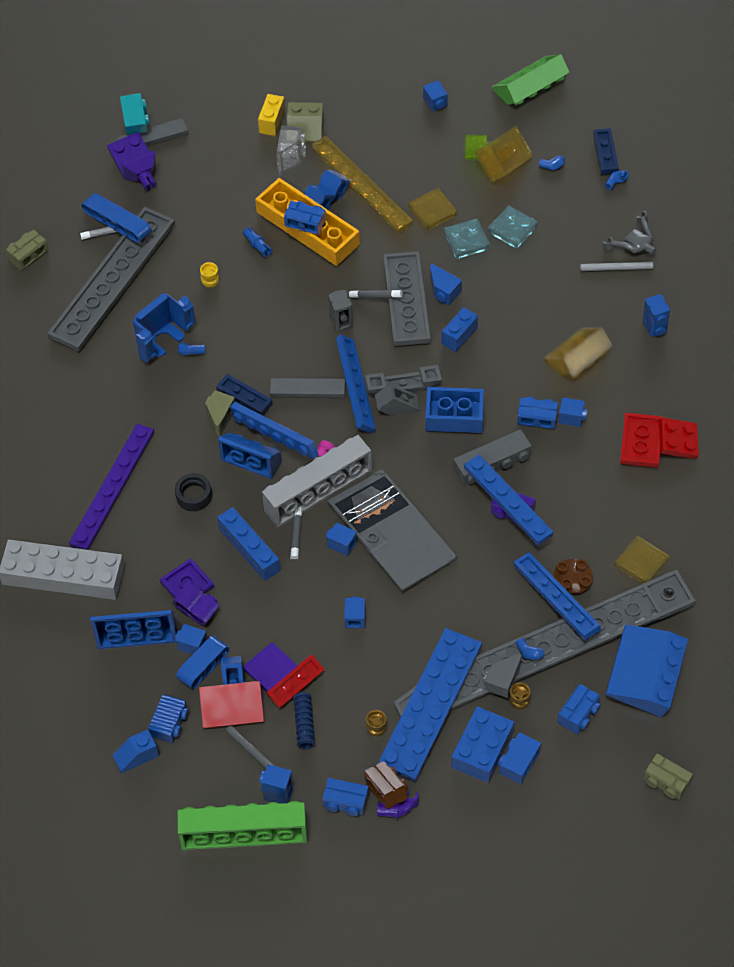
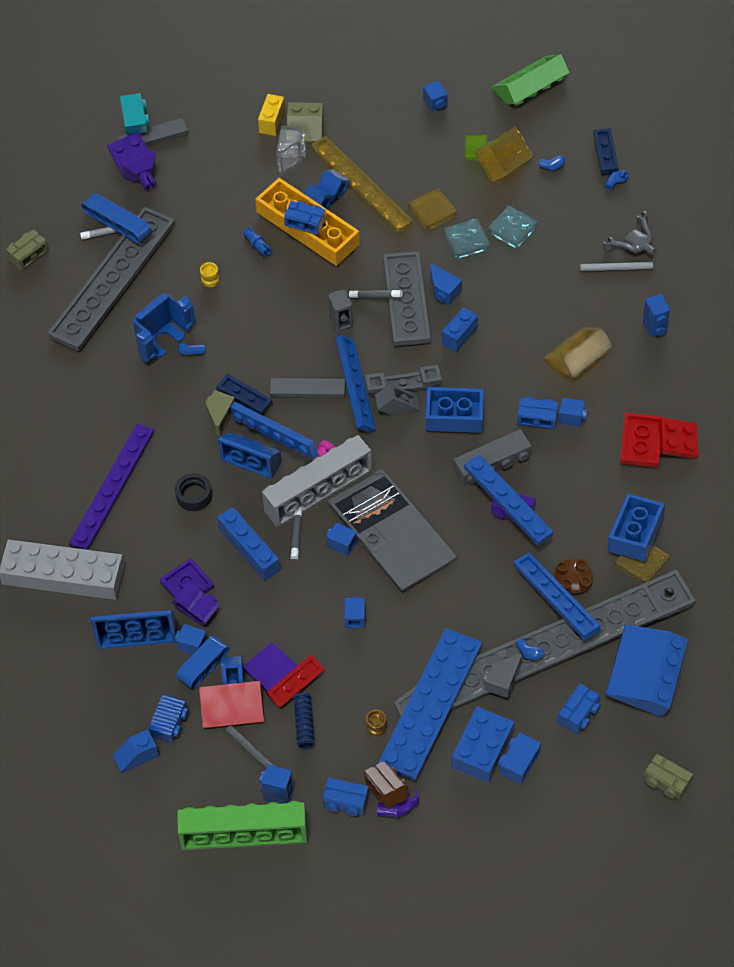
(520, 691): pearl gold wheel -> none
(636, 527): none -> blue brick

